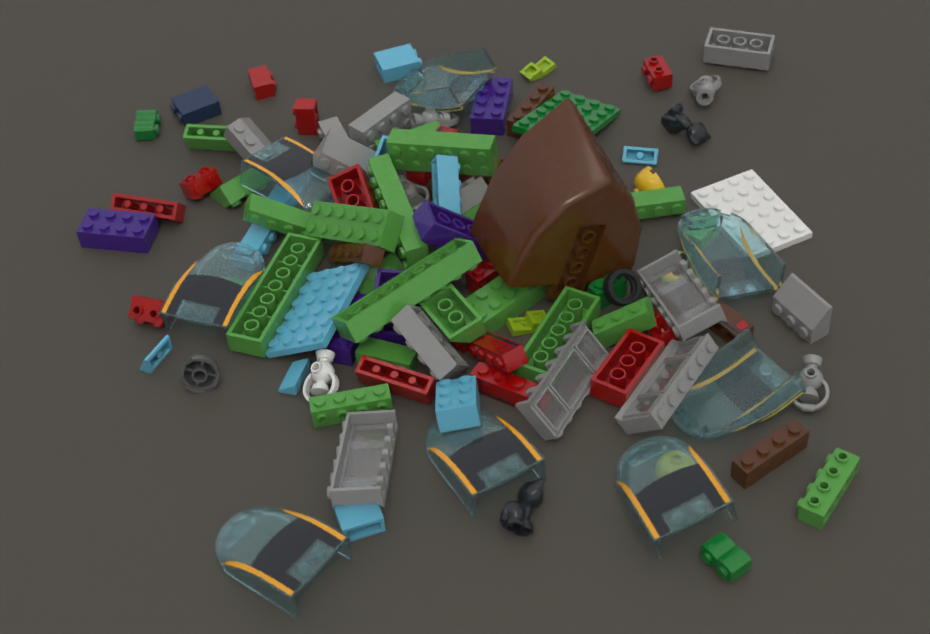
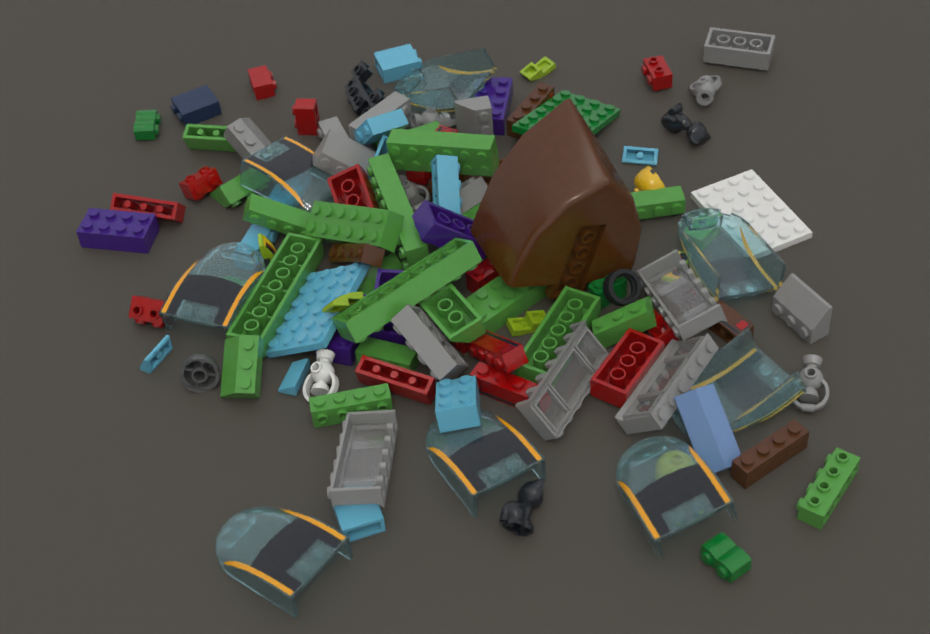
(242, 367): none -> bright green slope
(266, 247): none -> lime slope
(342, 302): none -> lime slope
(359, 93): none -> black bracket
(373, 128): none -> medium azure brick
(474, 116): none -> light grey slope
(708, 427): none -> medium blue slope

